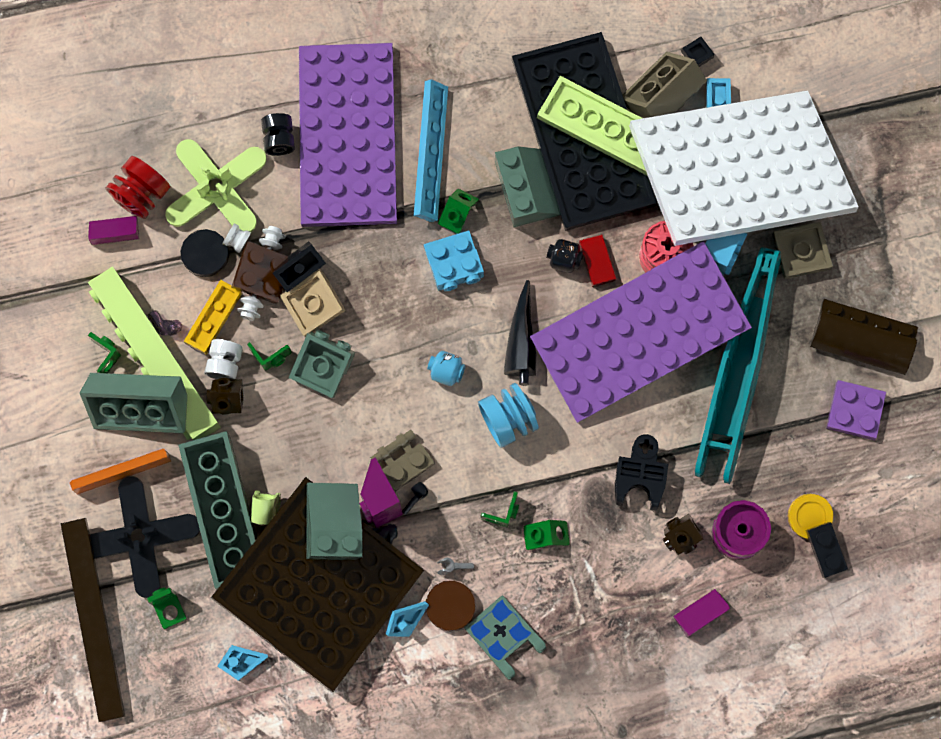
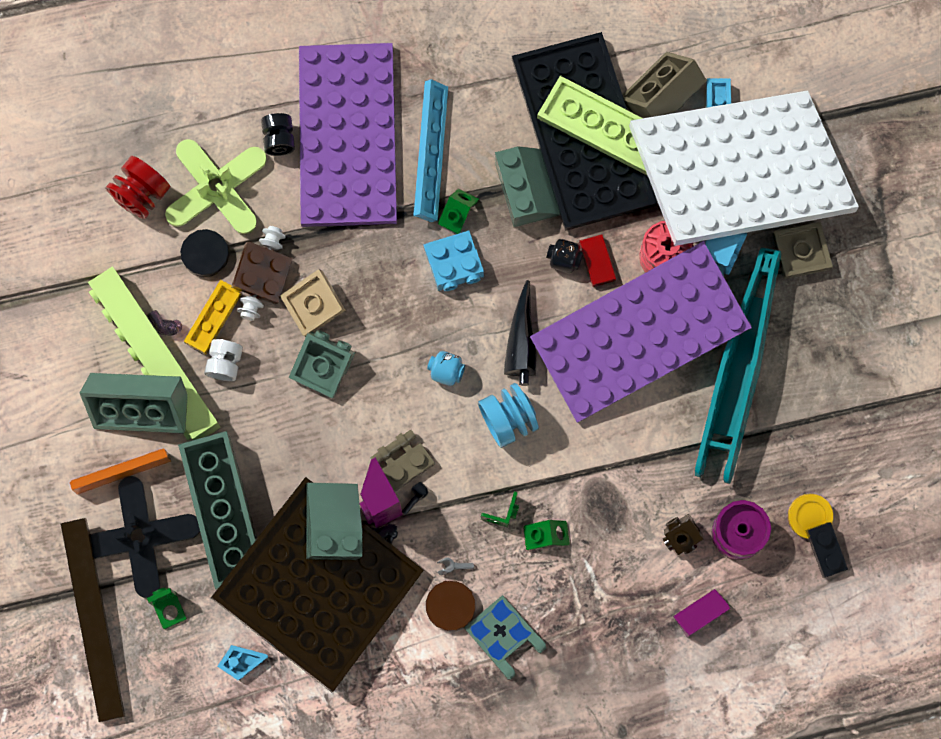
(107, 345): green bracket -> none
(113, 230): magenta slope -> none
(226, 396): dark brown brick -> none
(236, 238): white wheel -> none
(264, 507): yellowish green piece -> none
(274, 360): green bracket -> none
(298, 266): black slope -> none
(405, 620): medium azure piece -> none
(641, 472): black piece -> none
(699, 51): black plate -> none
(856, 410): medium lavender plate -> none
(865, 337): dark brown brick -> none

